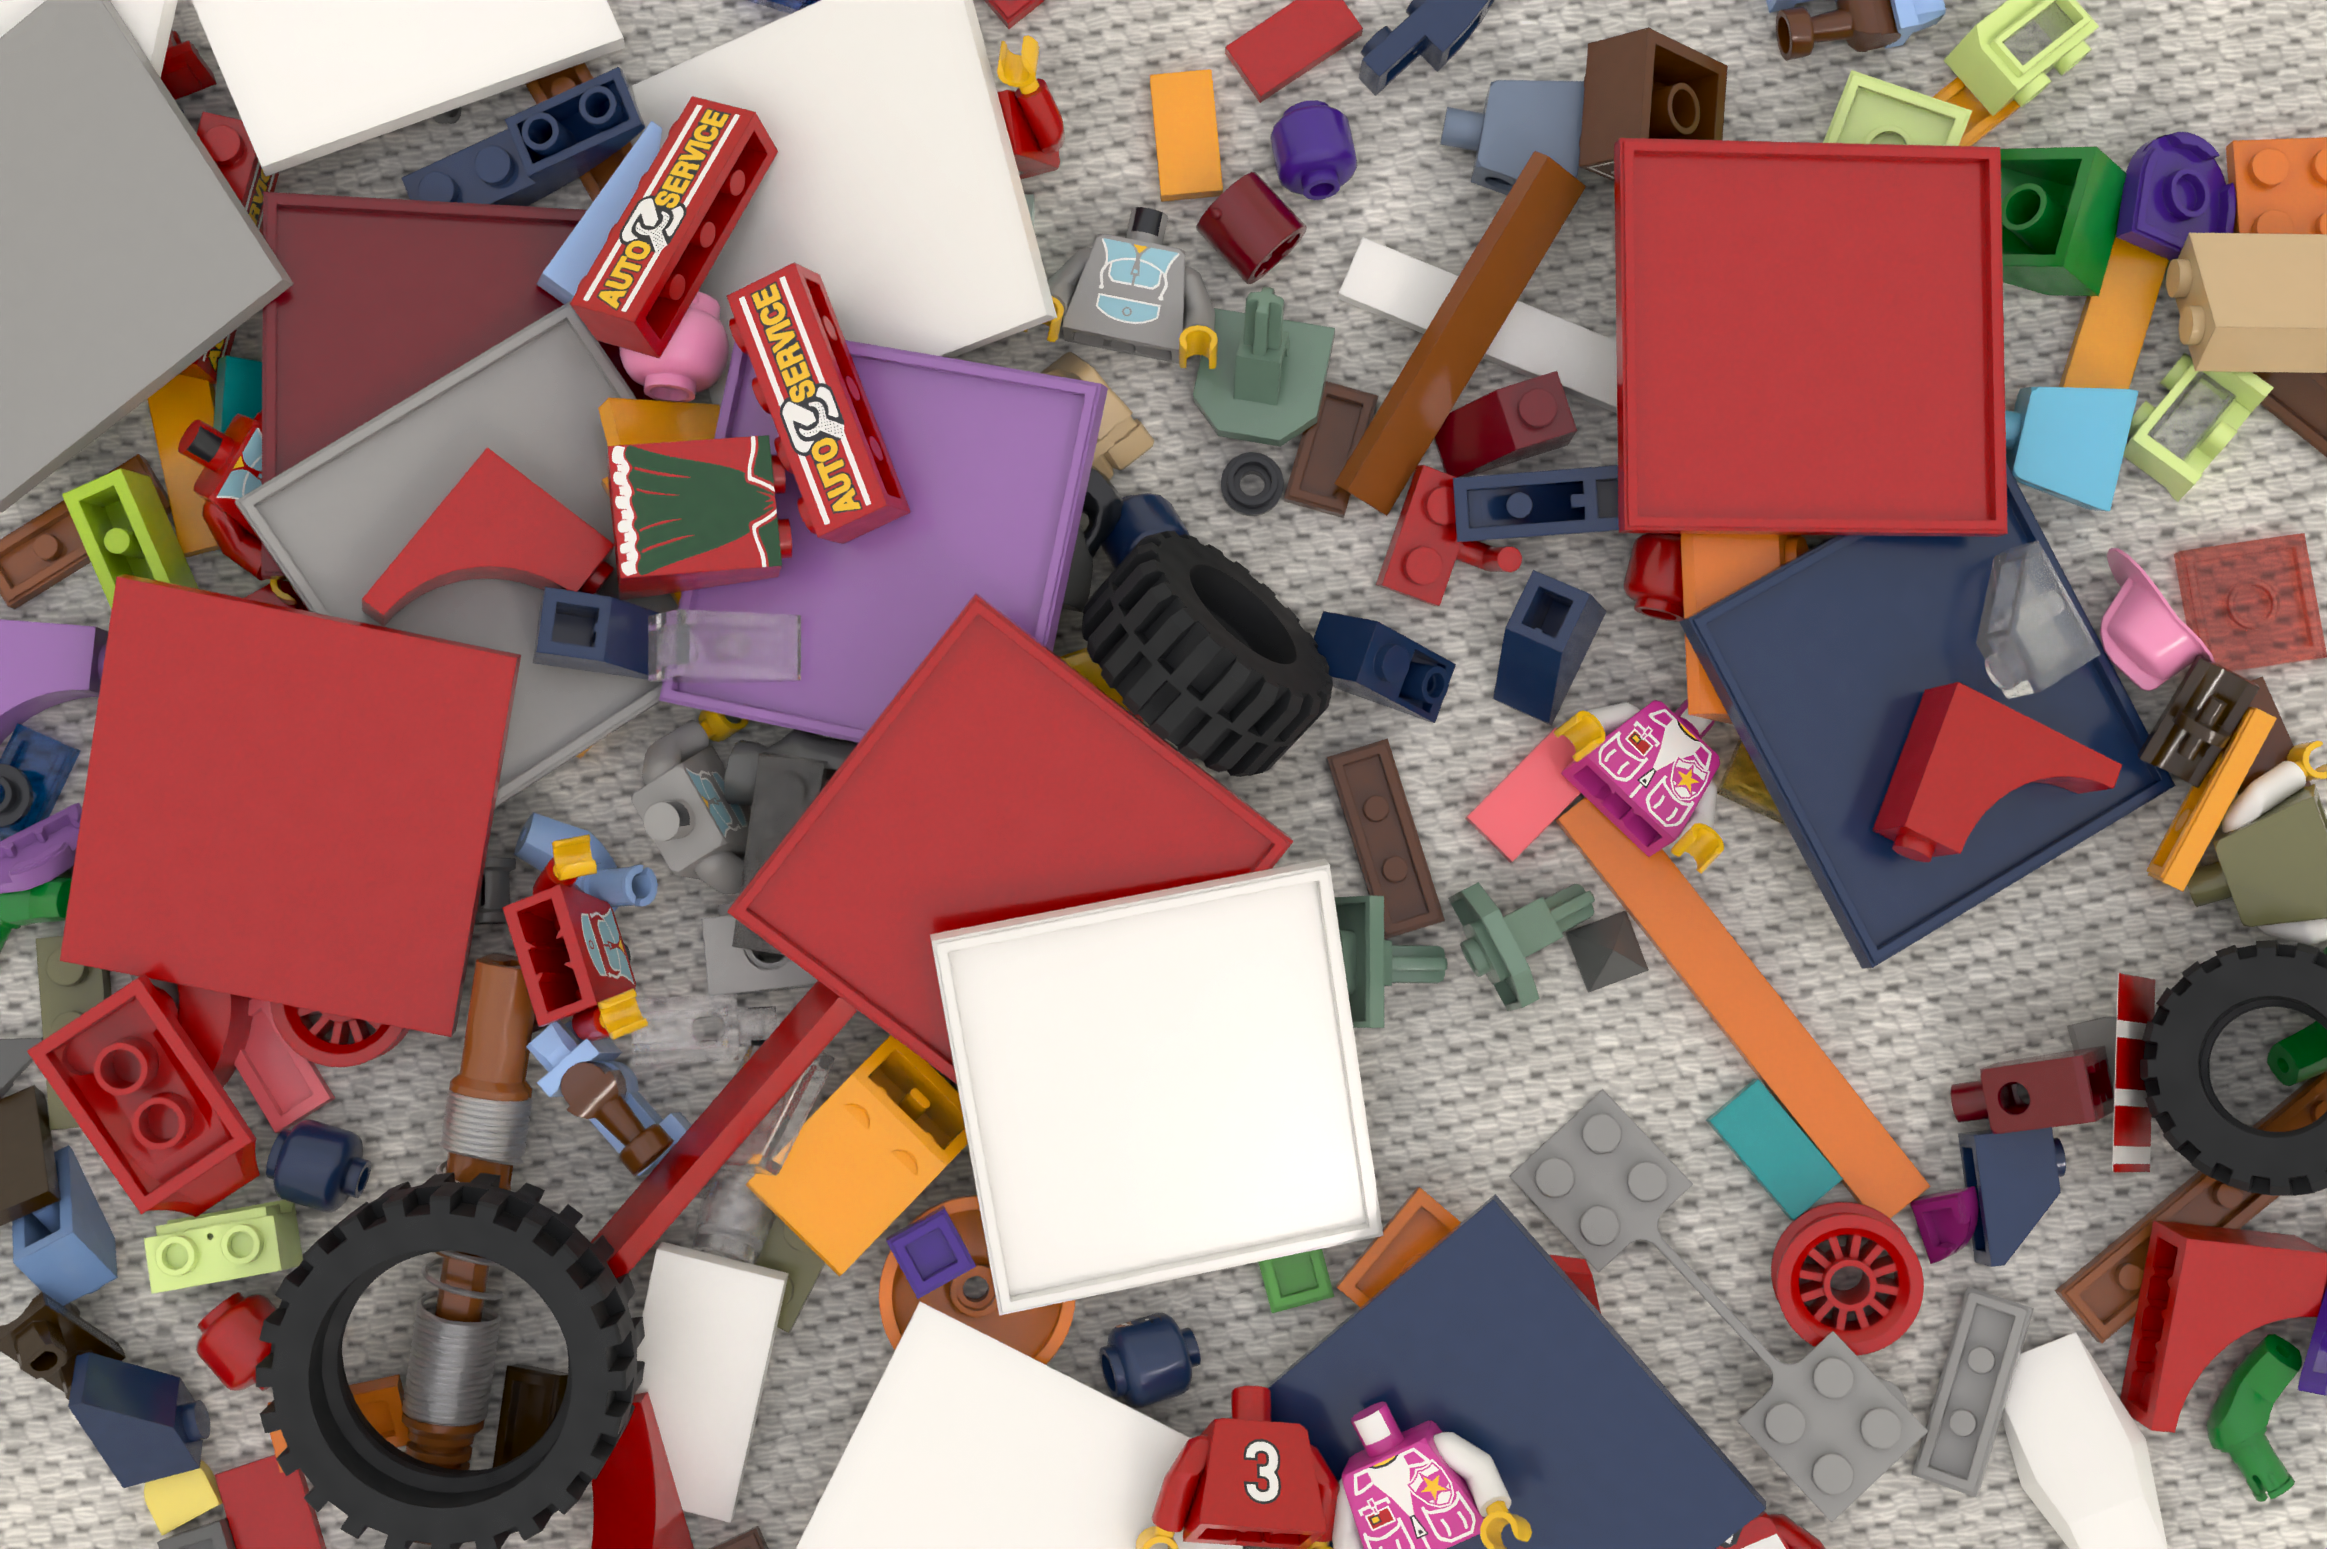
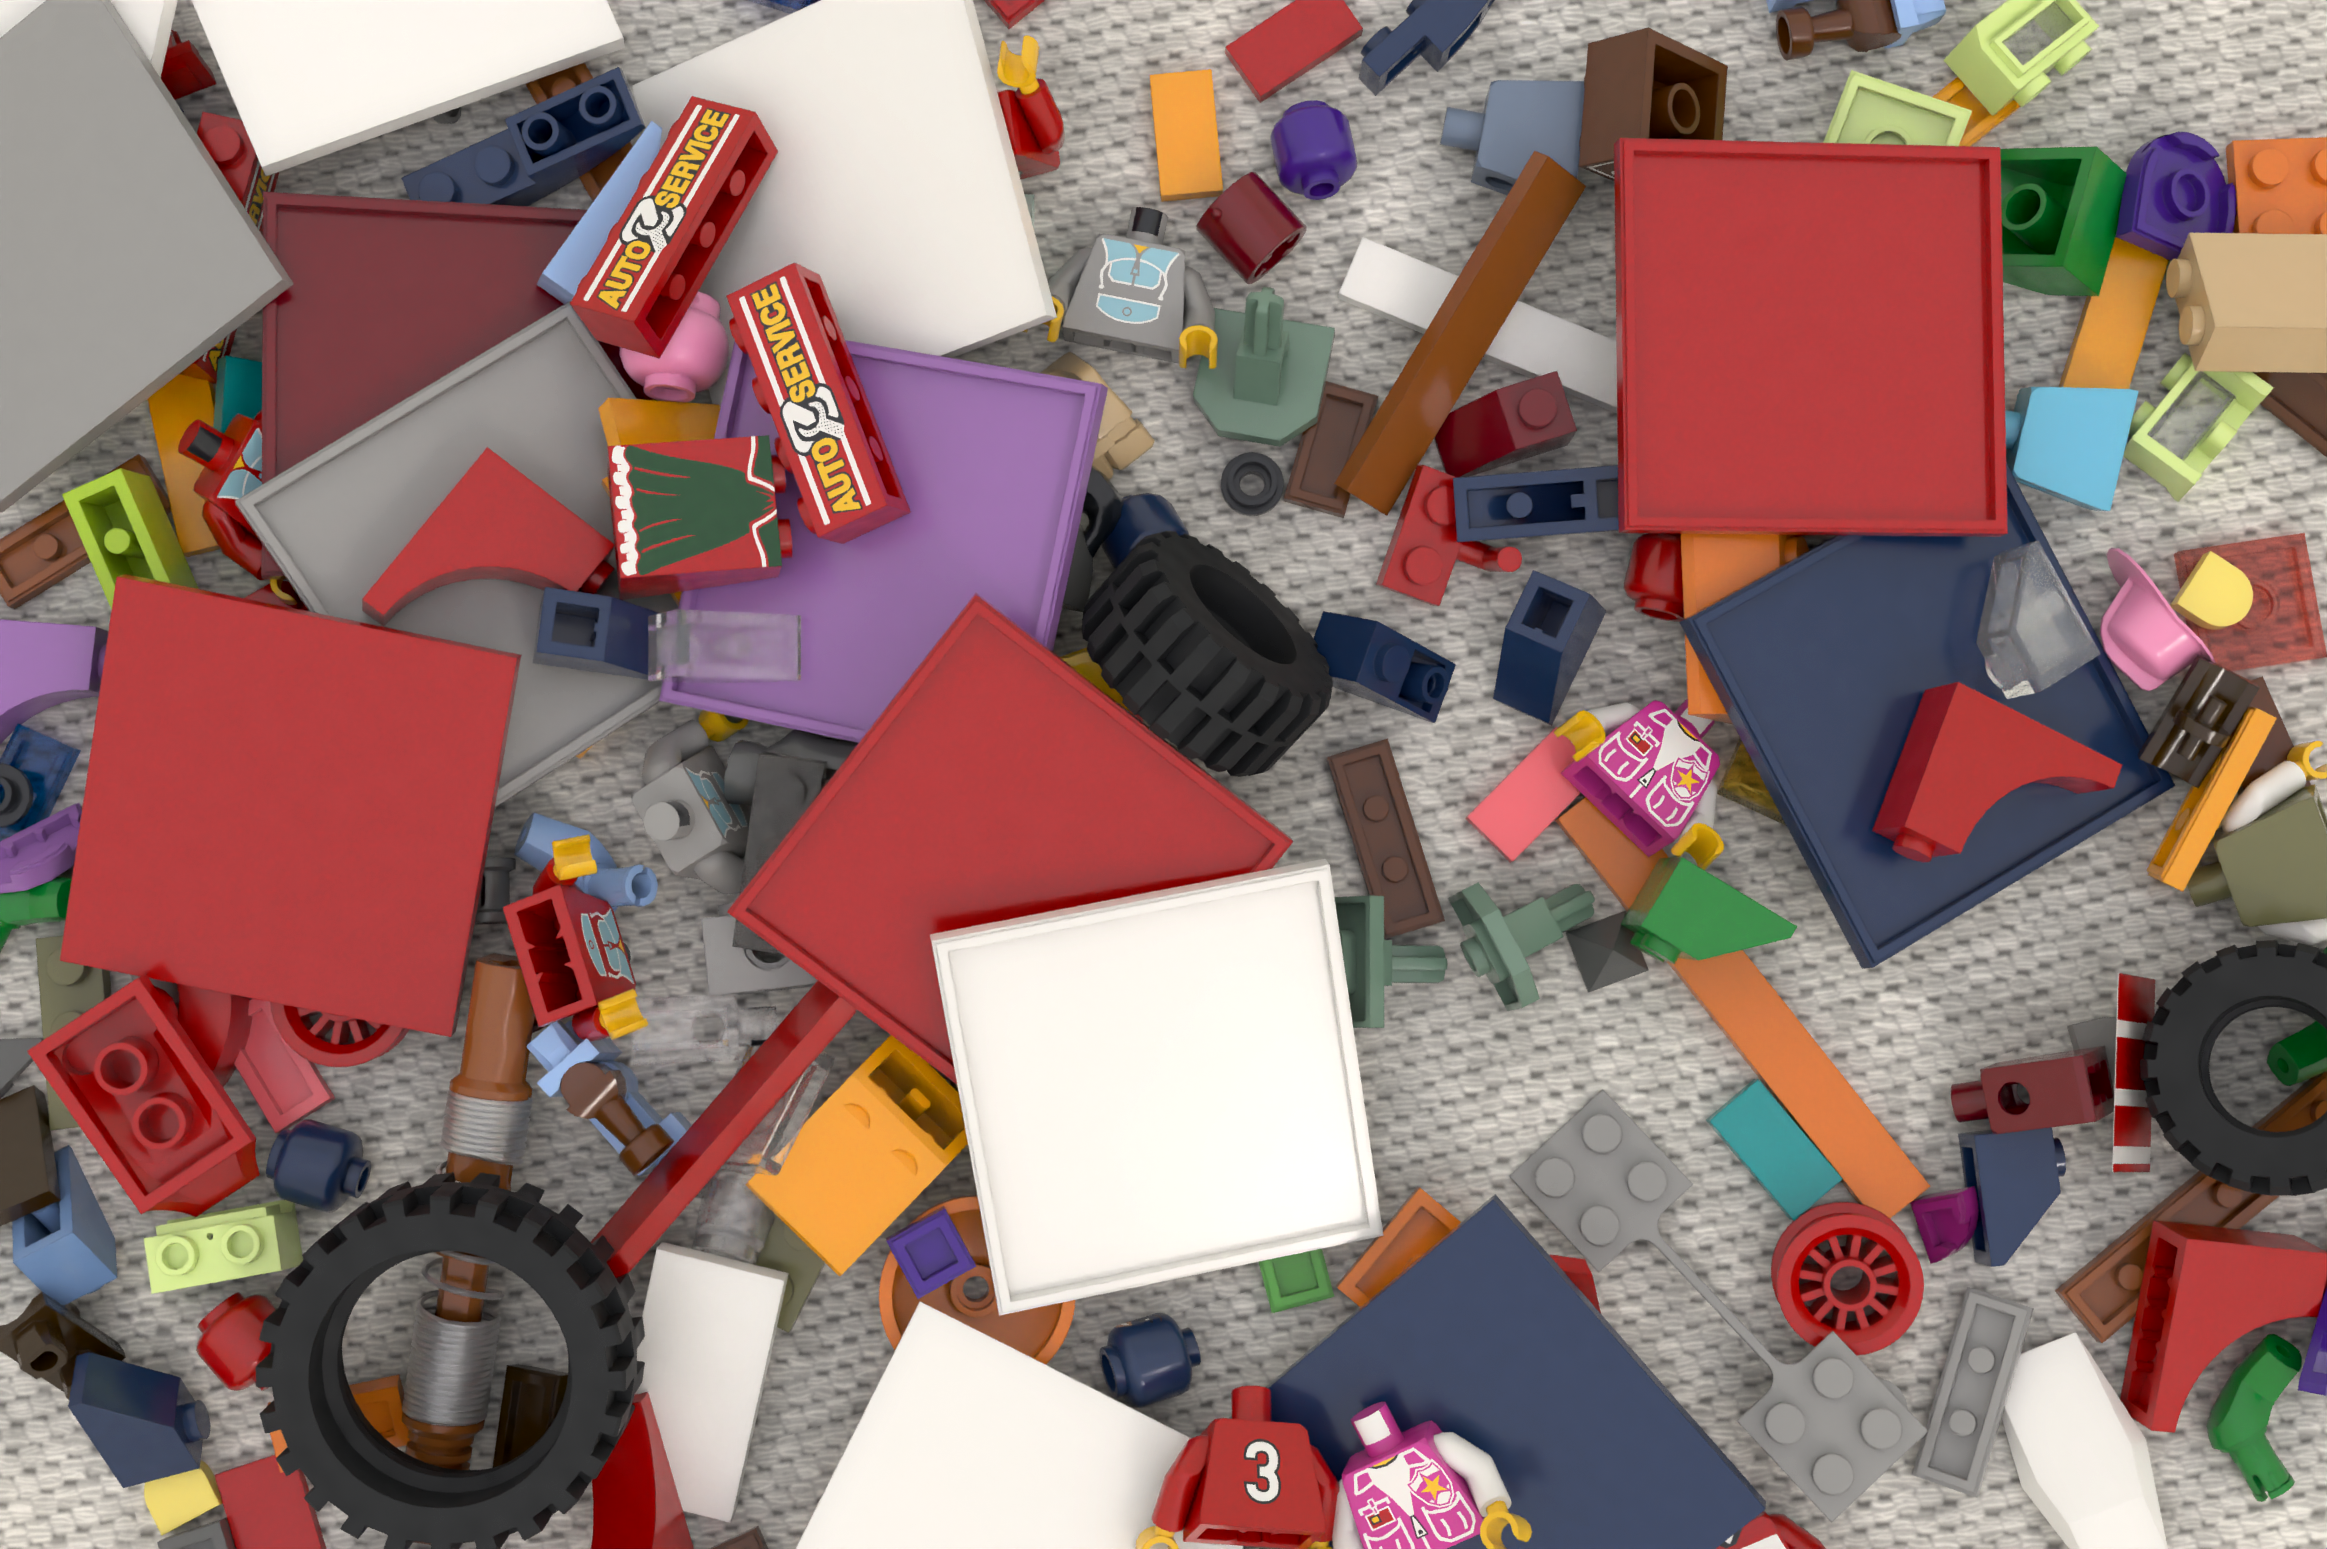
(1697, 916): none -> green slope
(2214, 594): none -> light yellow tile

